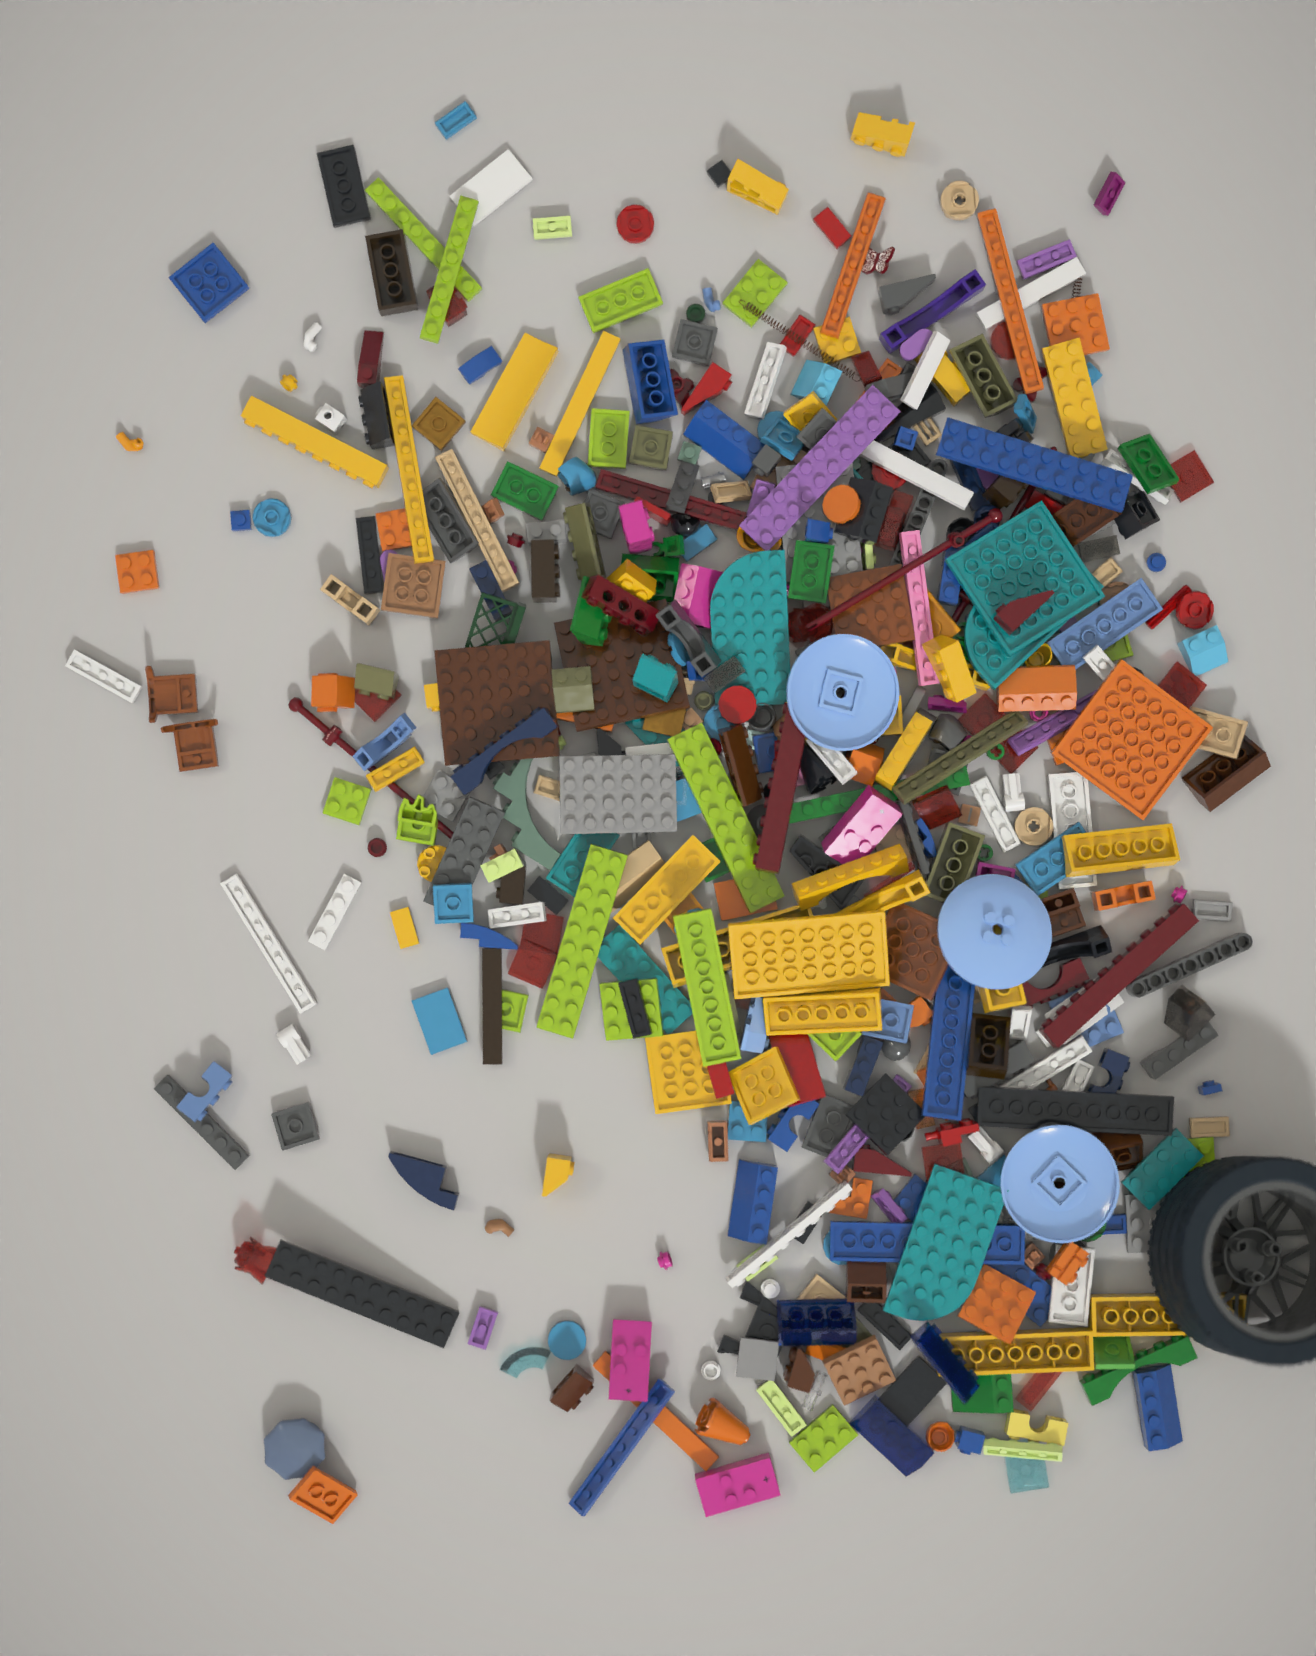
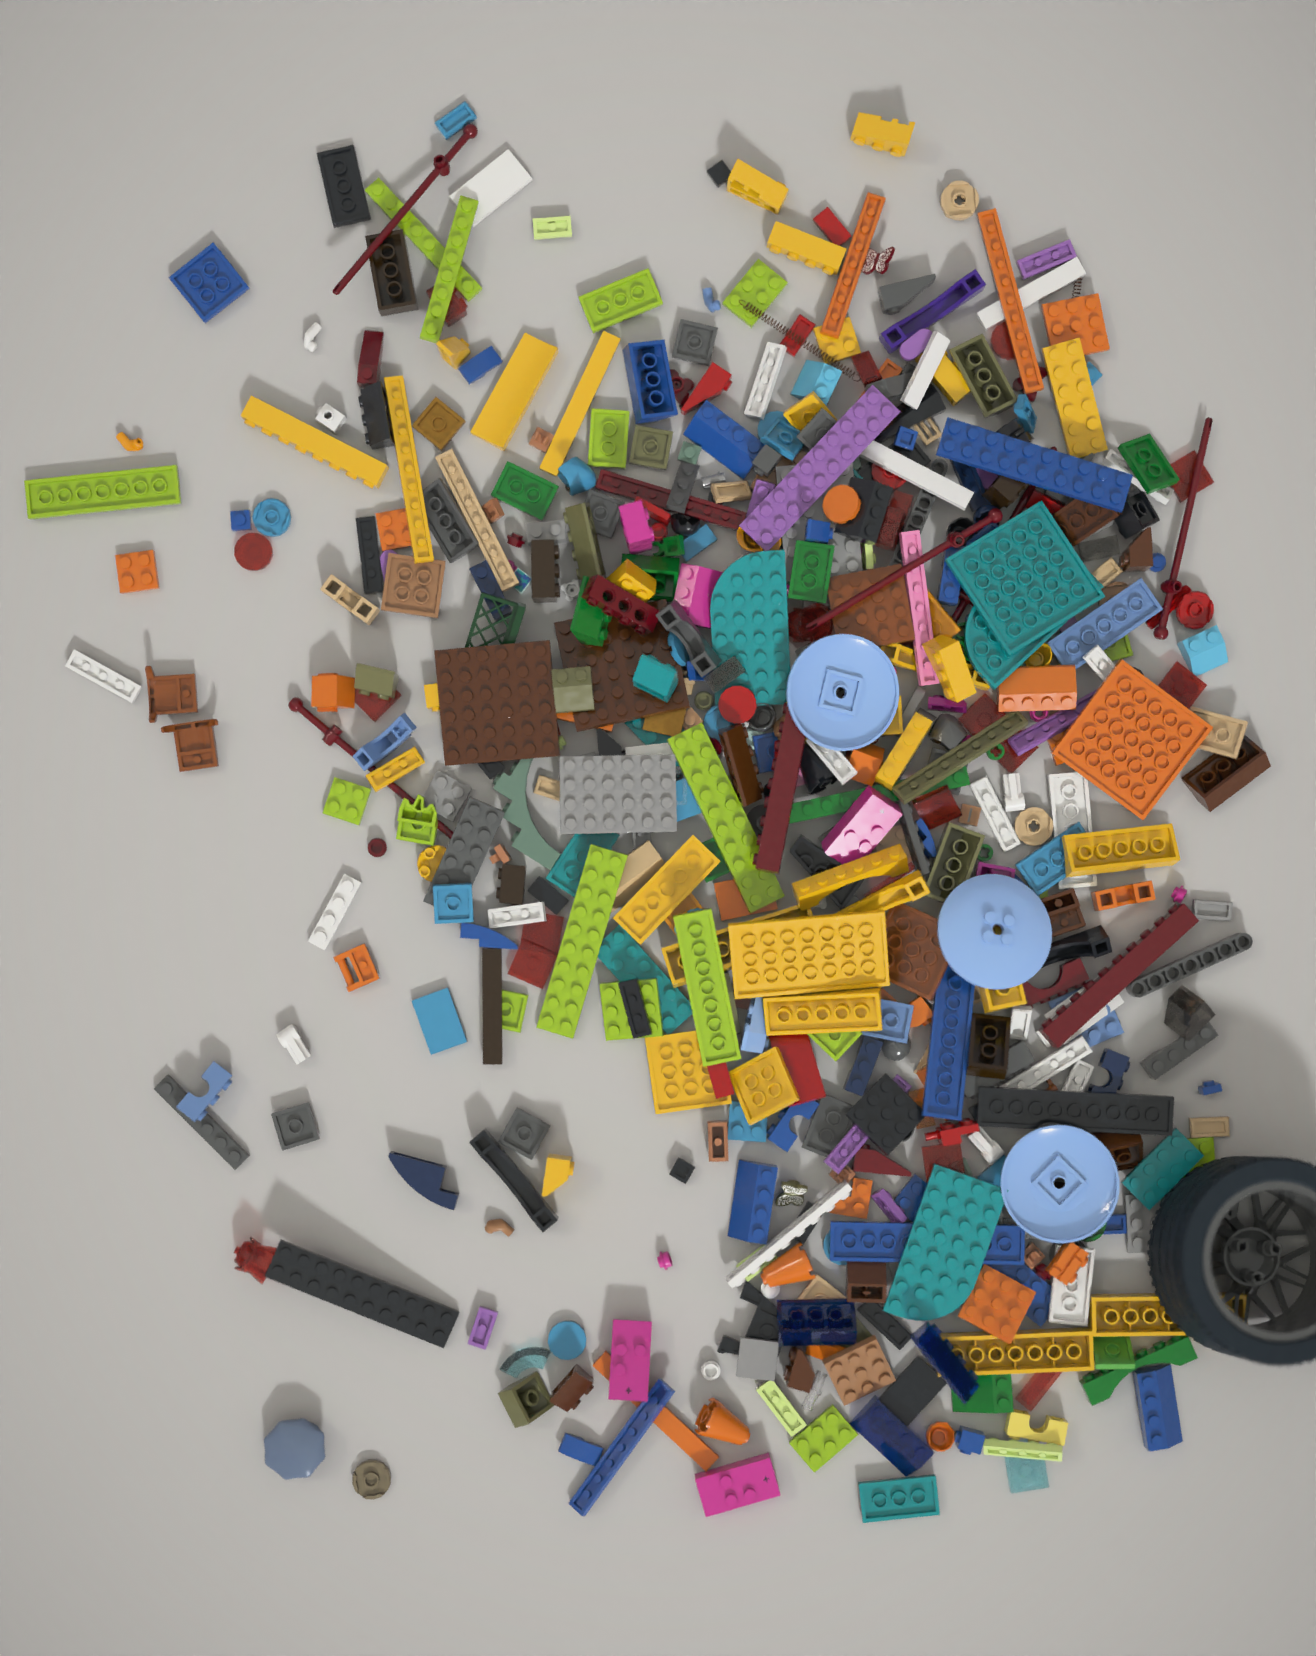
(102, 492): none -> lime plate
(253, 551): none -> clear red tile
(268, 943): white tile -> none
(289, 382): yellow plate -> none
(322, 1494): orange plate -> none
(362, 965): none -> orange plate
(371, 1479): none -> dark tan tile
(404, 927): yellow tile -> none
(441, 167): none -> dark red bar
(453, 350): none -> yellow slope
(472, 774): dark blue arch -> none
(502, 865): yellowish green plate -> none
(515, 1180): none -> black arch
(523, 579): none -> tile
(524, 1133): none -> dark grey plate
(526, 1399): none -> olive slope
(574, 584): none -> white plate
(580, 1450): none -> blue slope
(635, 224): red tile -> none
(660, 531): none -> red plate
(682, 1170): none -> black plate
(695, 313): dark green tile -> none
(788, 1268): none -> orange cone
(791, 1193): none -> olive animal
(806, 248): none -> yellow brick
(899, 1498): none -> teal plate
(1019, 610): dark red slope -> none
(1109, 193): magenta plate -> none
(1138, 554): none -> reddish brown slope
(1171, 585): none -> dark red bar

